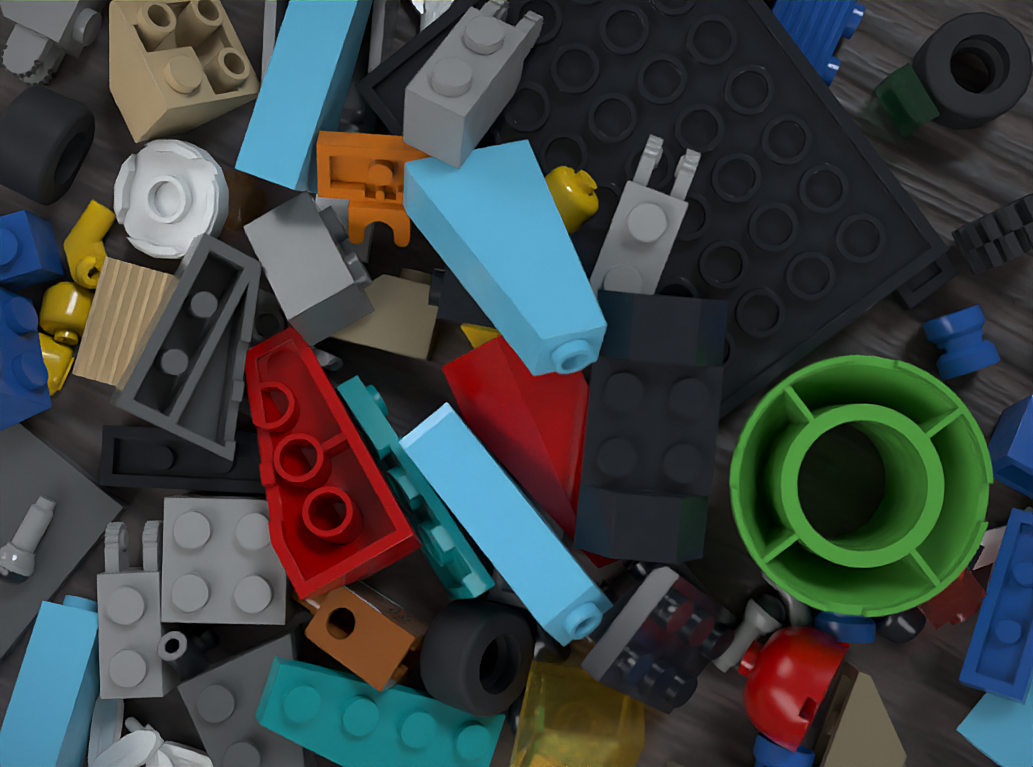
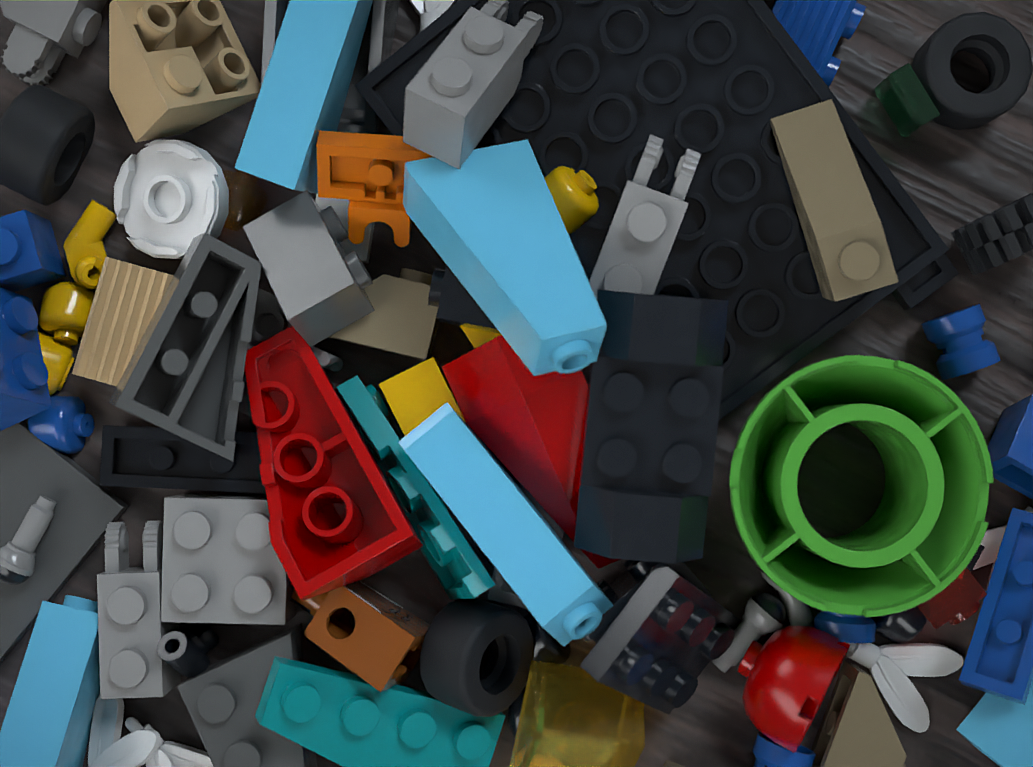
(63, 425): none -> blue piece
(418, 394): none -> yellow brick
(833, 203): none -> dark tan slope
(891, 666): none -> white piece

